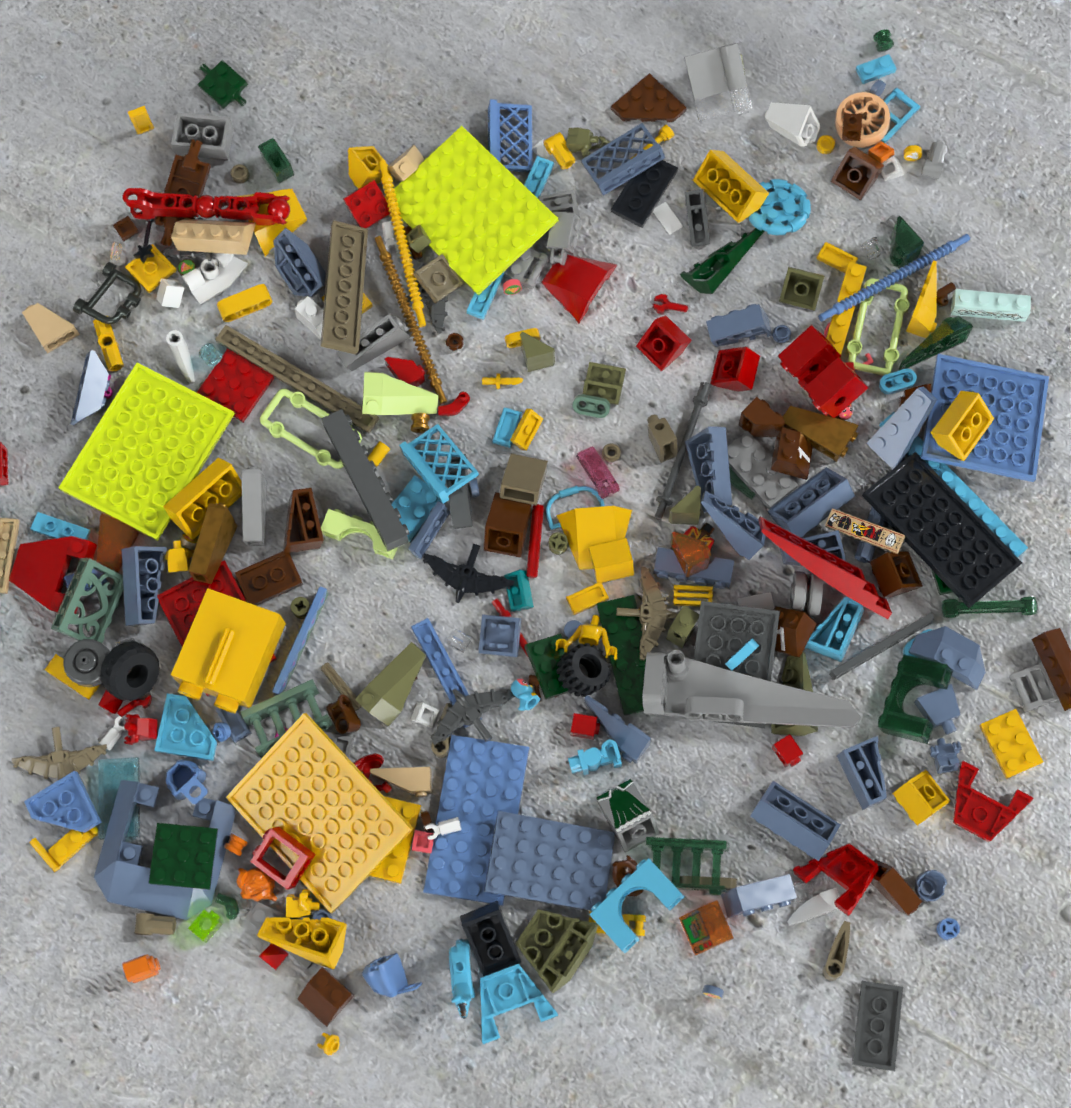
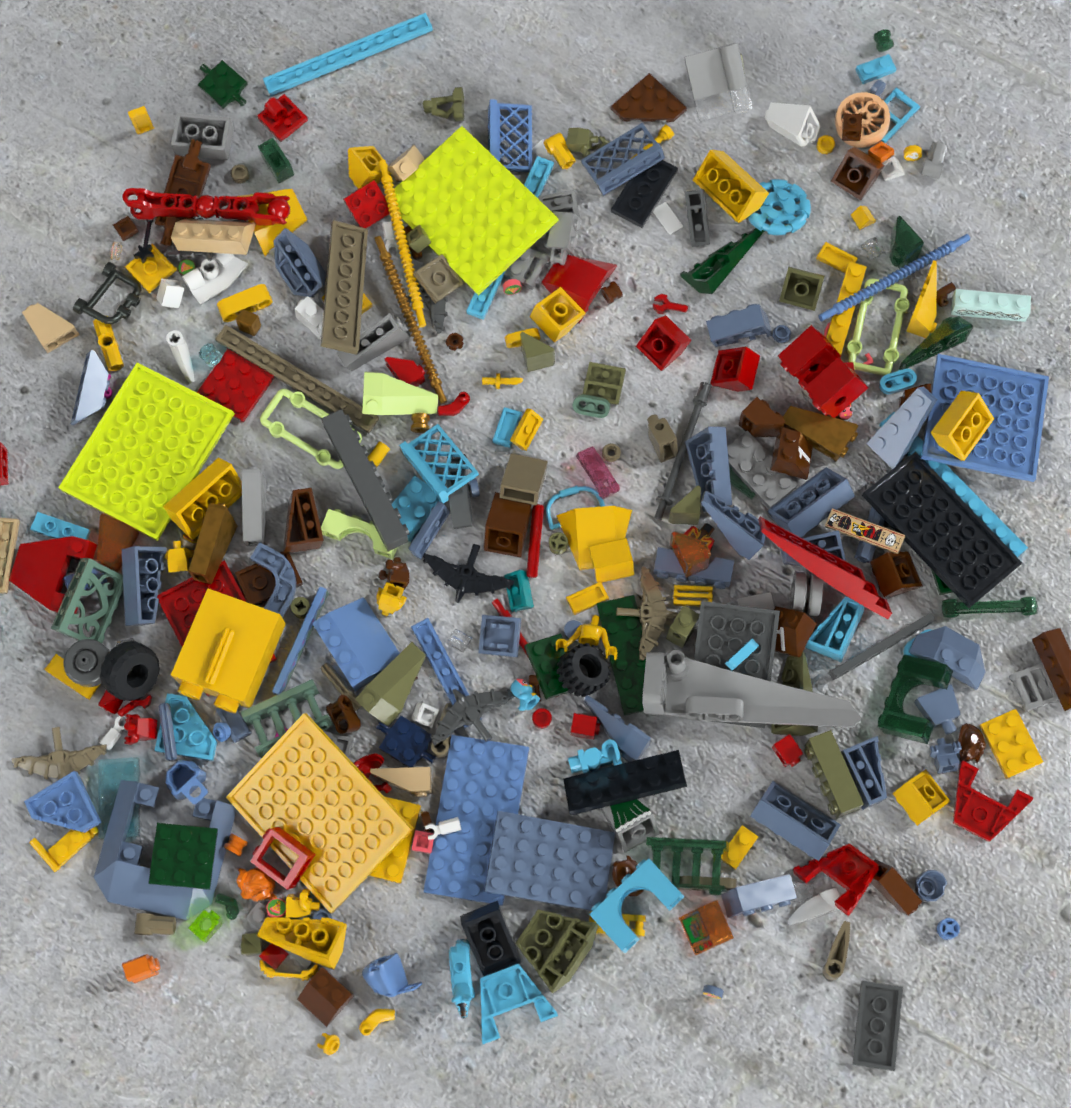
(167, 731): none -> sand blue axle
(248, 322): none -> pearl gold slope
(251, 944): none -> olive slope
(276, 908): none -> tile
(282, 117): none -> red plate
(284, 577): none -> sand blue plate
(305, 975): none -> yellow piece
(347, 54): none -> medium azure plate
(356, 642): none -> medium blue slope
(374, 1018): none -> yellow arm
(390, 598): none -> yellow piece
(397, 574): none -> reddish brown piece
(406, 742): none -> dark blue plate
(457, 108): none -> olive piece
(542, 718): none -> red tile
(557, 314): none -> yellow slope
(611, 292): none -> reddish brown wheel
(624, 782): none -> black plate
(739, 847): none -> yellow plate
(833, 774): none -> olive brick
(862, 217): none -> yellow slope
(971, 743): none -> reddish brown hat

